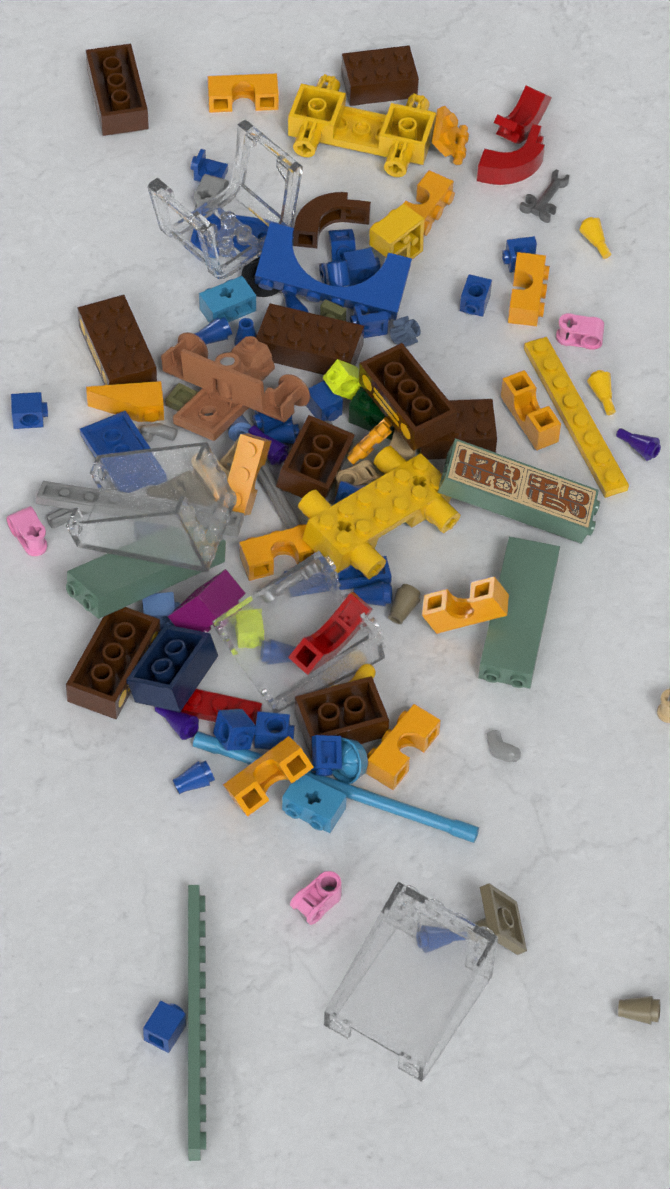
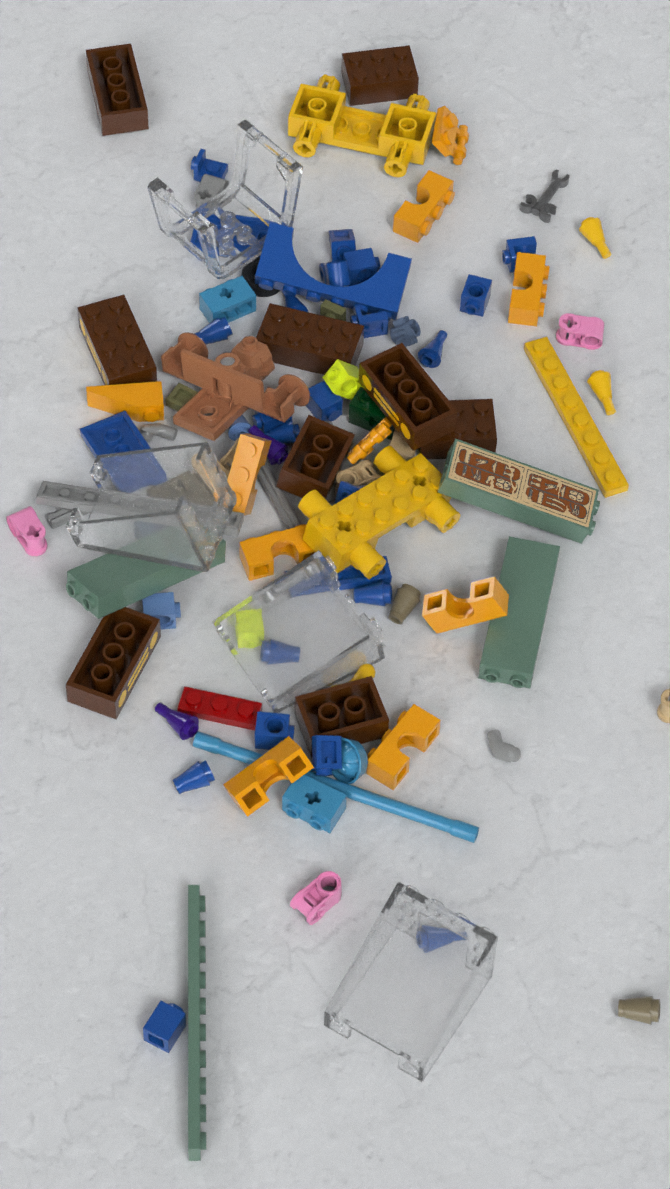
(28, 410): blue brick -> none
(172, 668): dark blue brick -> none
(208, 603): magenta brick -> none
(234, 729): blue brick -> none
(245, 328): blue cone -> none
(257, 87): light orange arch -> none
(325, 211): reddish brown arch -> none
(332, 636): red arch -> none
(398, 233): yellow brick -> none
(431, 354): none -> blue cone
(502, 918): dark tan tile -> none
(514, 166): red arch -> none
(526, 112): red arch -> none
(537, 423): light orange arch -> none
(645, 445): dark purple cone -> none

